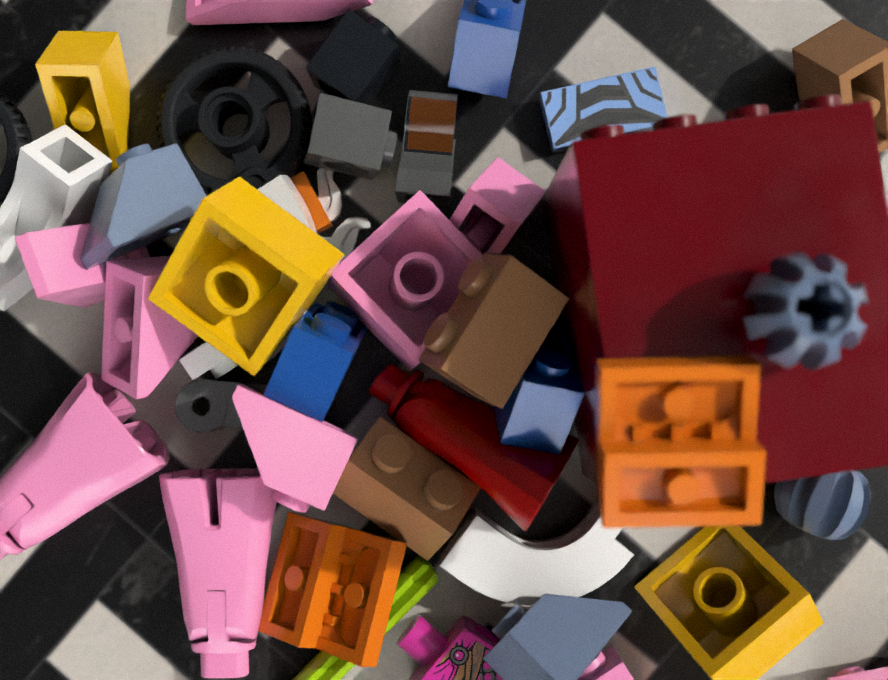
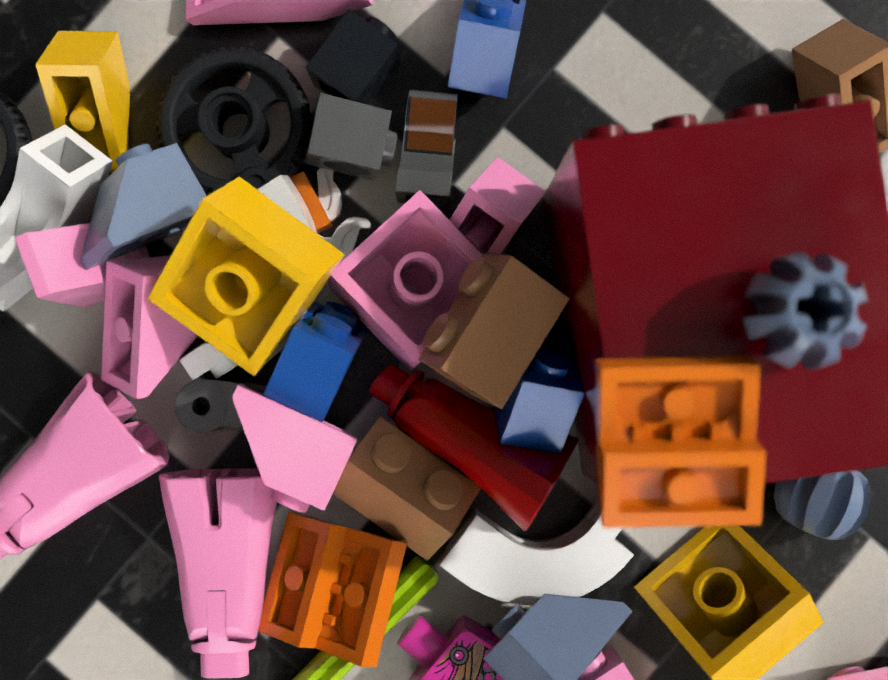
(621, 99): tile -> none

